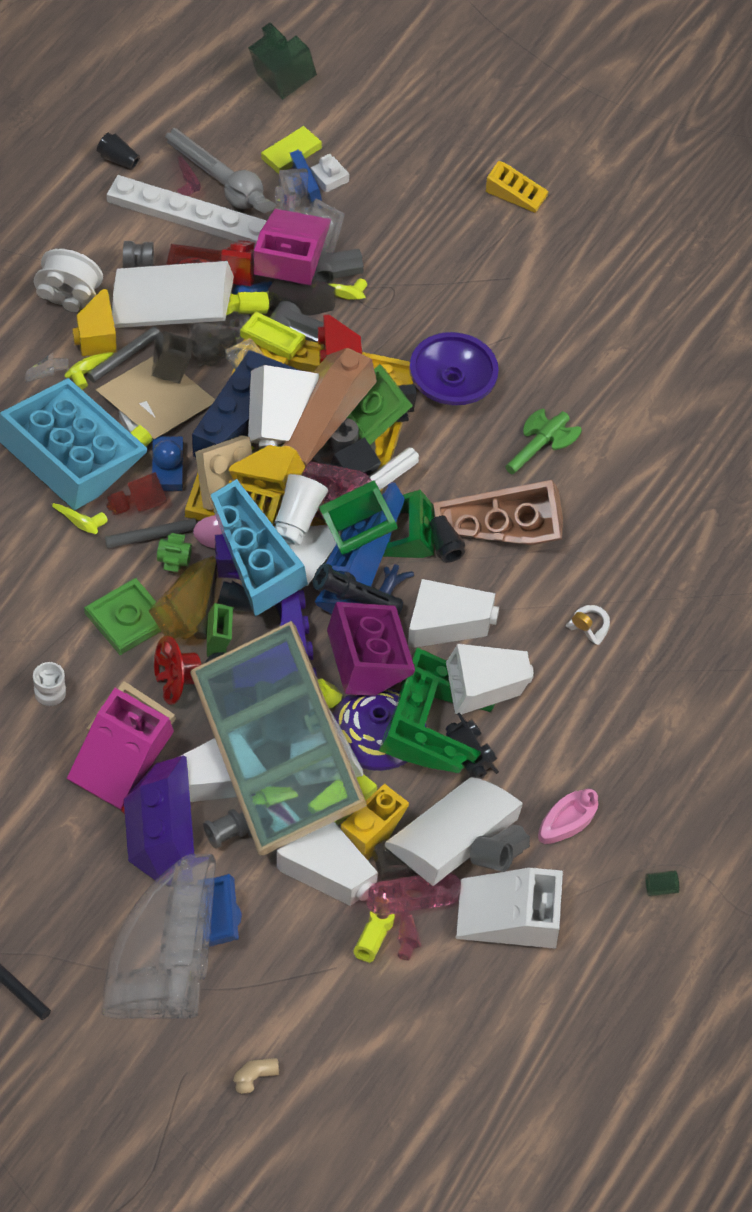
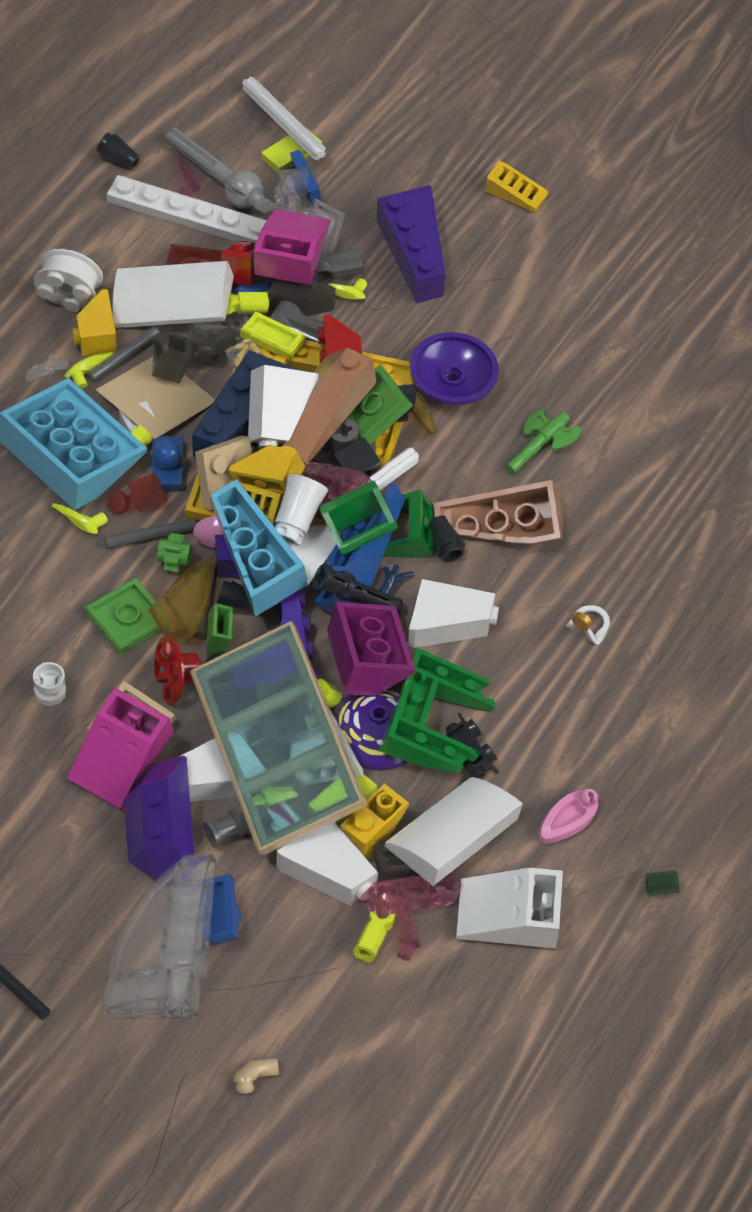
(144, 254): flat silver wheel -> none
(282, 63): clear green plate -> none
(283, 118): none -> white axle
(329, 173): white tile -> none
(413, 237): none -> dark purple wedge
(423, 414): none -> clear yellow bar
(486, 676): white slope -> none
(500, 849): dark grey piece -> none

